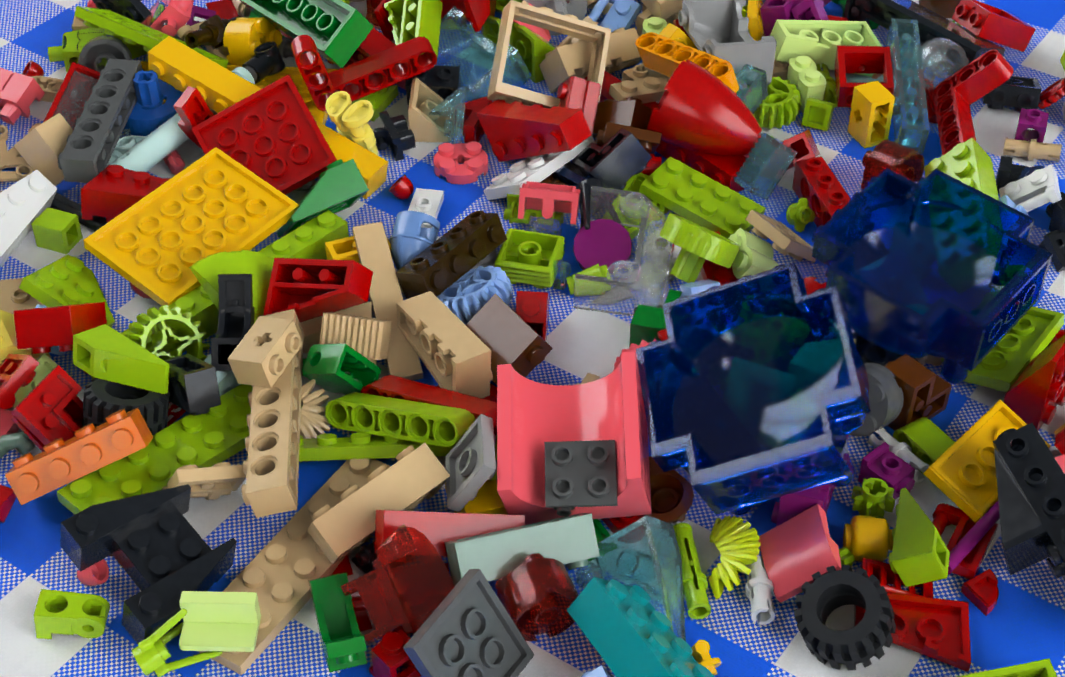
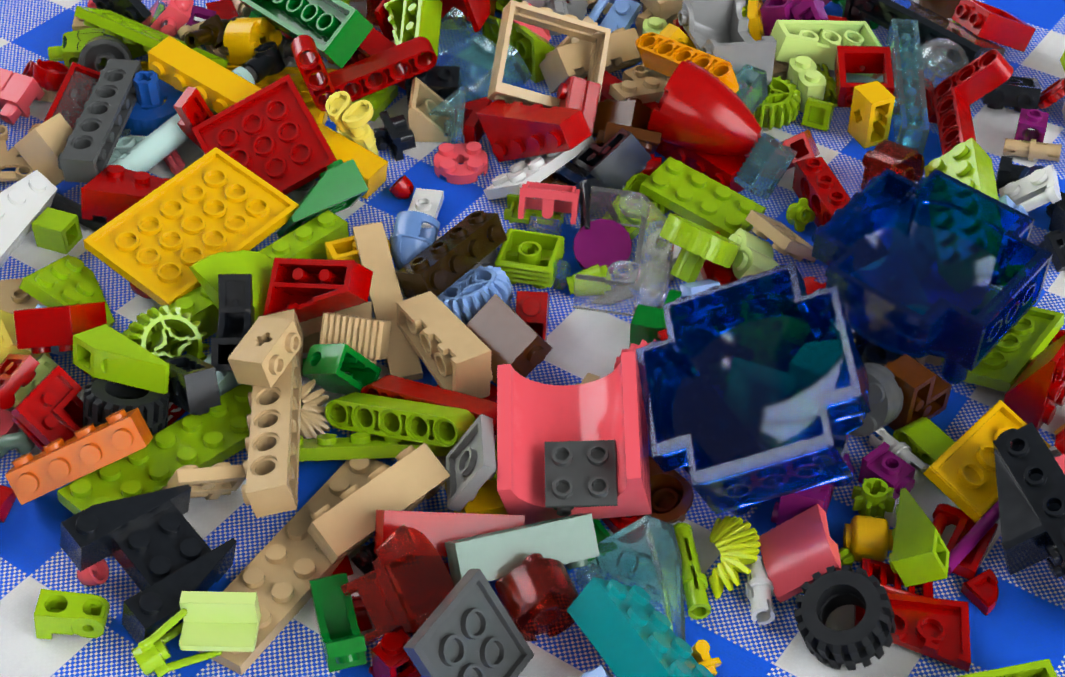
(49, 74): none -> red hair

